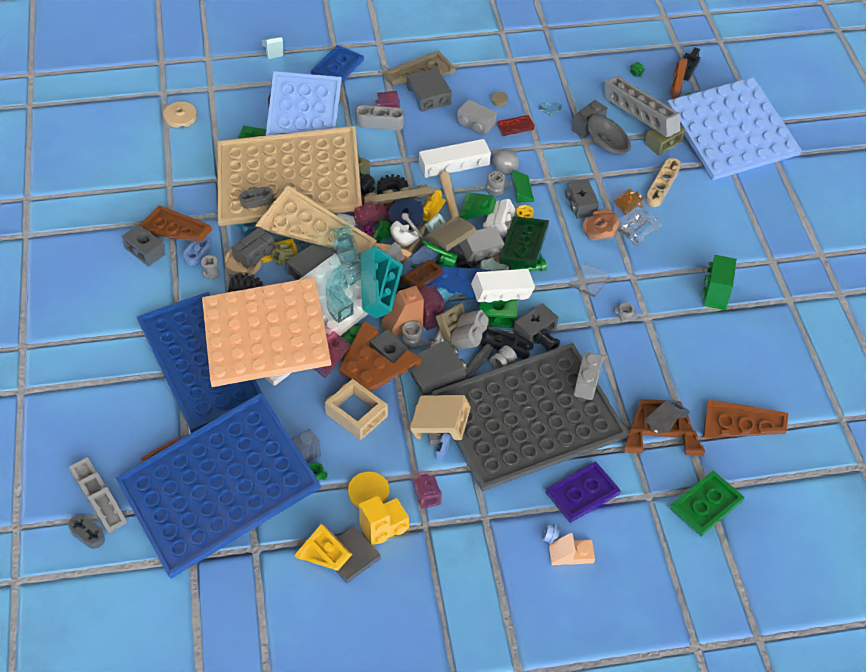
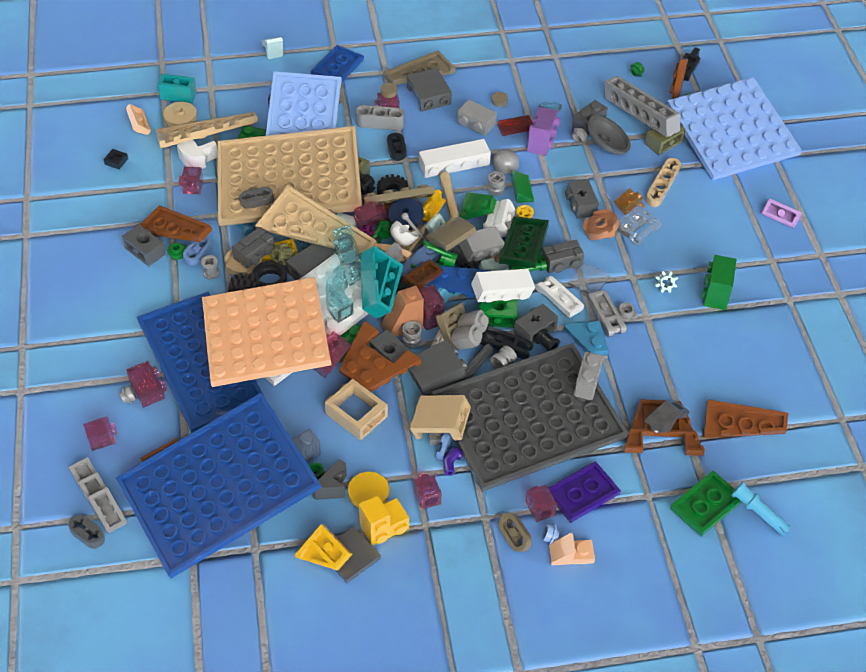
(100, 433): none -> clear pink brick
(115, 159): none -> black plate
(128, 394): none -> light grey plate
(138, 119): none -> light nougat plate
(146, 383): none -> clear pink brick
(176, 251): none -> green plate
(177, 88): none -> teal brick
(191, 180): none -> clear pink brick
(196, 156): none -> white brick
(198, 130): none -> tan wing
(270, 267): none -> black tyre
(331, 482): none -> dark grey slope
(388, 90): none -> dark tan tile
(396, 146): none -> black plate
(448, 460): none -> dark purple arm
(516, 533): none -> dark tan plate
(540, 503): none -> clear pink brick
(543, 131): none -> medium lavender wedge
(560, 296): none -> white plate
(563, 256): none -> dark grey brick
(579, 135): none -> light grey plate
(588, 336): none -> dark azure wing
(606, 313): none -> light grey plate
(667, 286): none -> light aqua gear
(753, 502): none -> medium azure pin
(781, 213): none -> lavender slope

